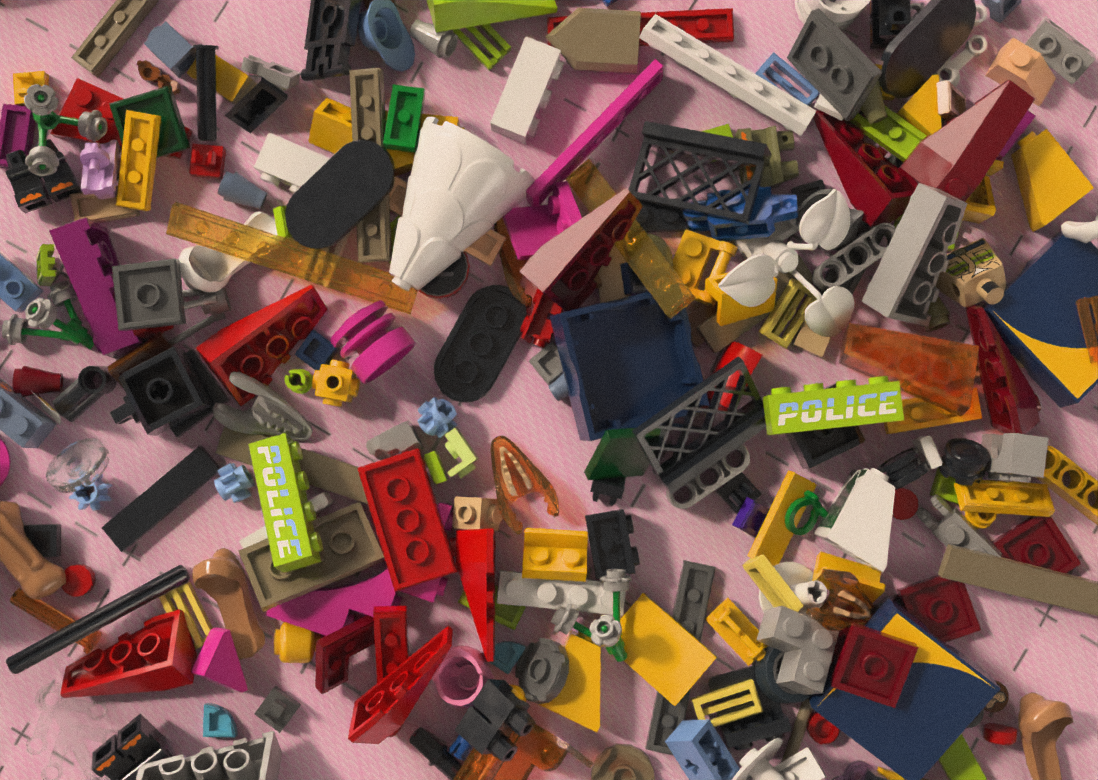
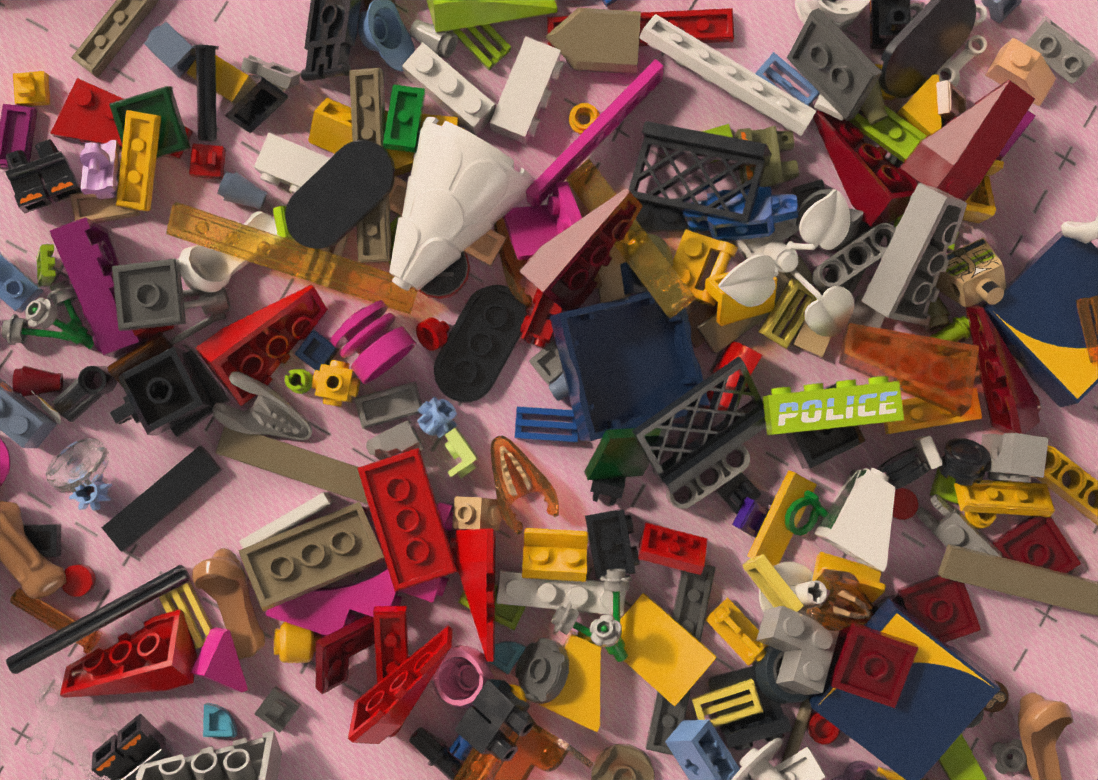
(42, 103): light grey plant -> none
(153, 74): dark orange piece -> none
(234, 482): light blue gear -> none
(285, 503): lime brick -> none
(388, 405): none -> light grey tile
(432, 333): none -> red tile
(435, 467): lime tile -> none
(449, 89): none -> white brick
(547, 424): none -> blue tile
(579, 110): none -> yellow plate
(672, 548): none -> red bracket
(865, 314): none -> light grey tile
(954, 331): none -> lime pin
(999, 734): red tile -> none
(1018, 759): none -> flat silver plate
(1046, 178): yellow slope -> none

